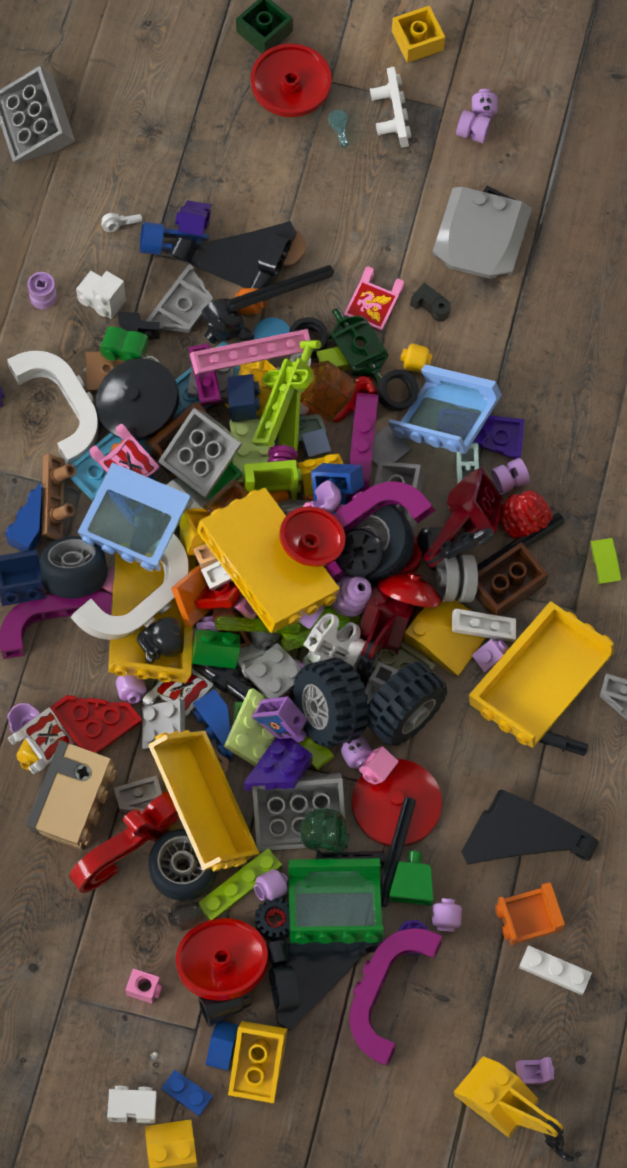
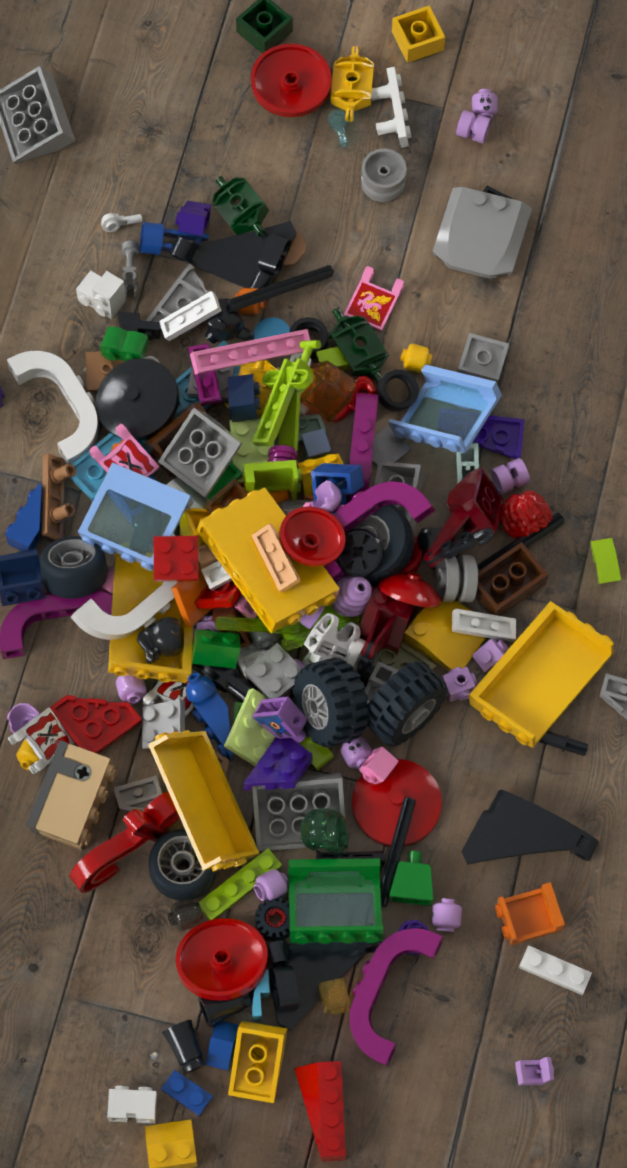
(42, 290): lavender wheel -> none
(130, 250): none -> light grey bar
(136, 979): bright pink brick -> none
(175, 558): none -> red plate
(185, 1046): none -> black plant
(190, 316): none -> white plate
(199, 688): none -> blue brick
(248, 213): none -> dark green plate
(261, 991): none -> medium azure slope
(276, 558): none -> light nougat plate
(323, 1099): none -> red wedge
(334, 996): none -> clear yellow brick
(352, 94): none -> yellow plate
(383, 175): none -> light grey wheel
(432, 302): pearl dark grey leg -> none
(459, 683): none -> lavender brick
(483, 357): none -> light grey plate
(507, 1102): yellow slope -> none

